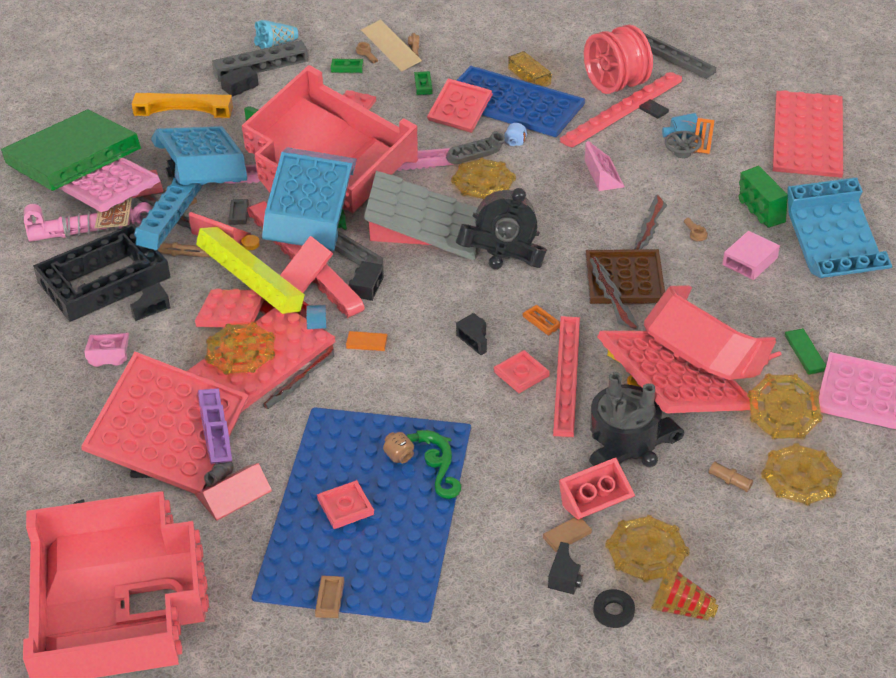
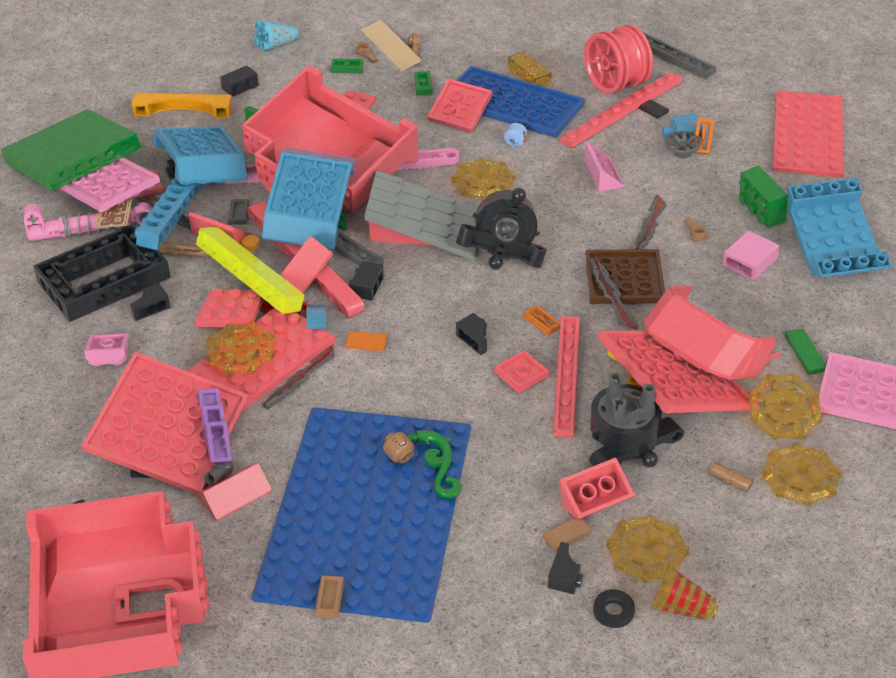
(263, 59): dark grey brick -> none
(345, 504): coral plate -> none
(495, 142): dark grey beam -> none

